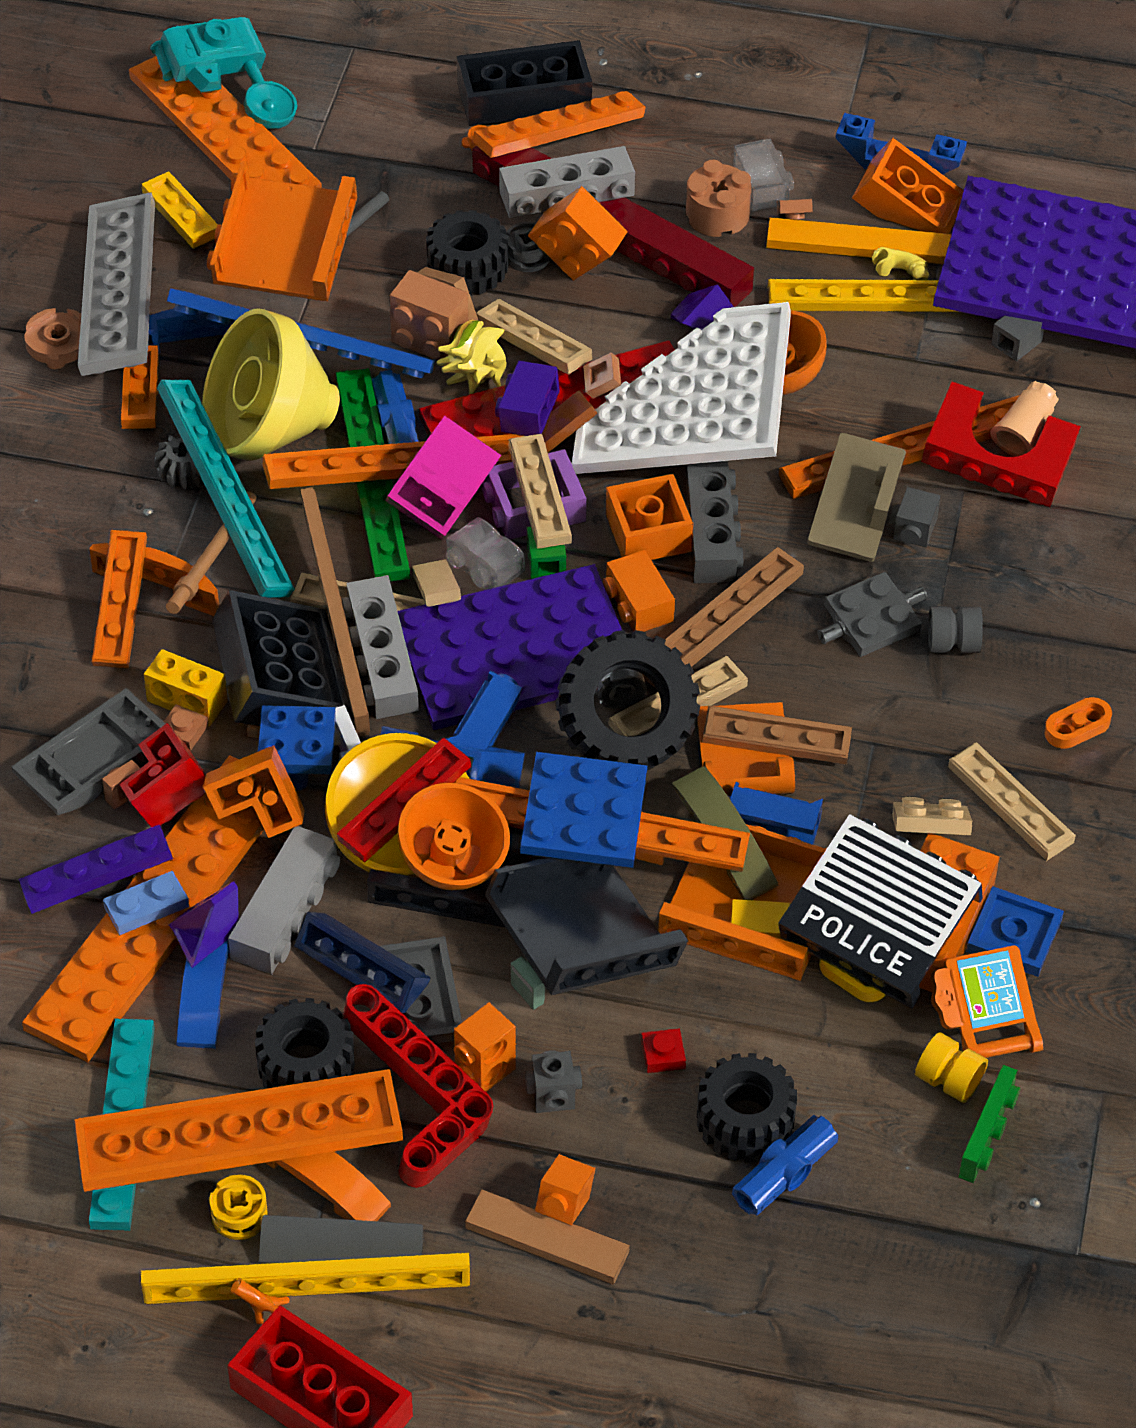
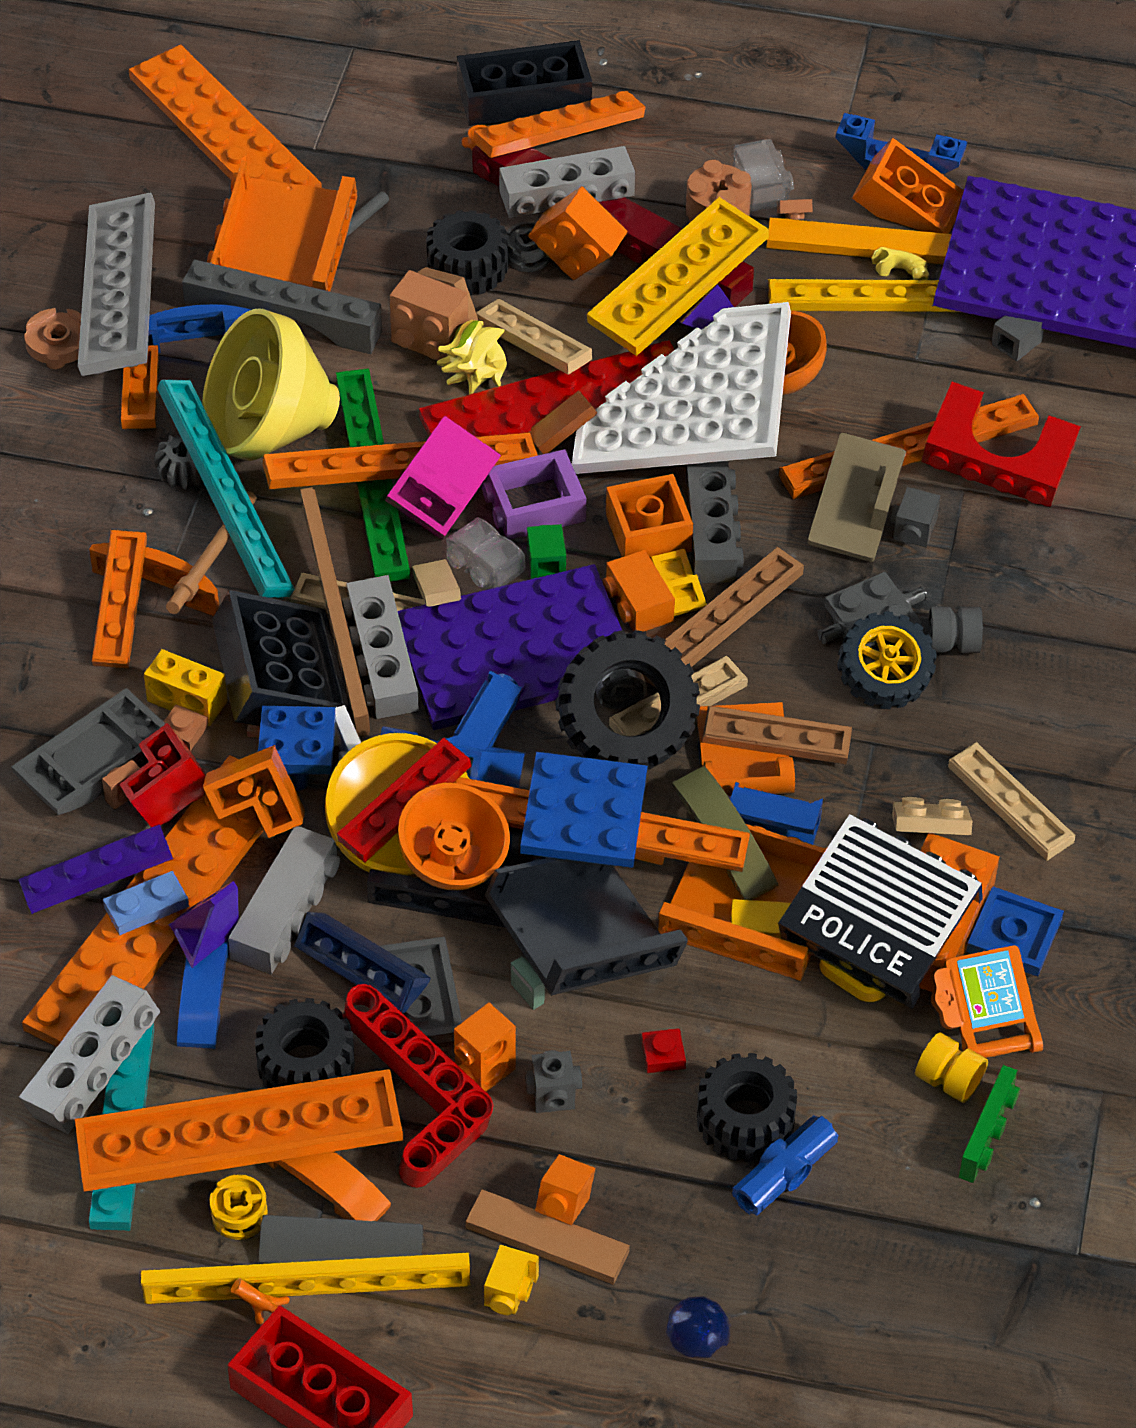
(89, 1054): none -> light grey brick
(181, 209): yellow plate -> none
(219, 48): teal piece -> none
(316, 337): blue plate -> none
(342, 318): none -> dark grey arch
(394, 409): blue piece -> none
(510, 1280): none -> yellow brick
(528, 398): dark purple brick -> none
(539, 491): tan tile -> none
(602, 375): nougat plate -> none
(677, 276): none -> yellow plate
(679, 578): none -> yellow slope
(698, 1327): none -> clear blue hair
(905, 636): none -> black wheel
(1025, 419): light nougat plant -> none
(1075, 724): orange plate -> none

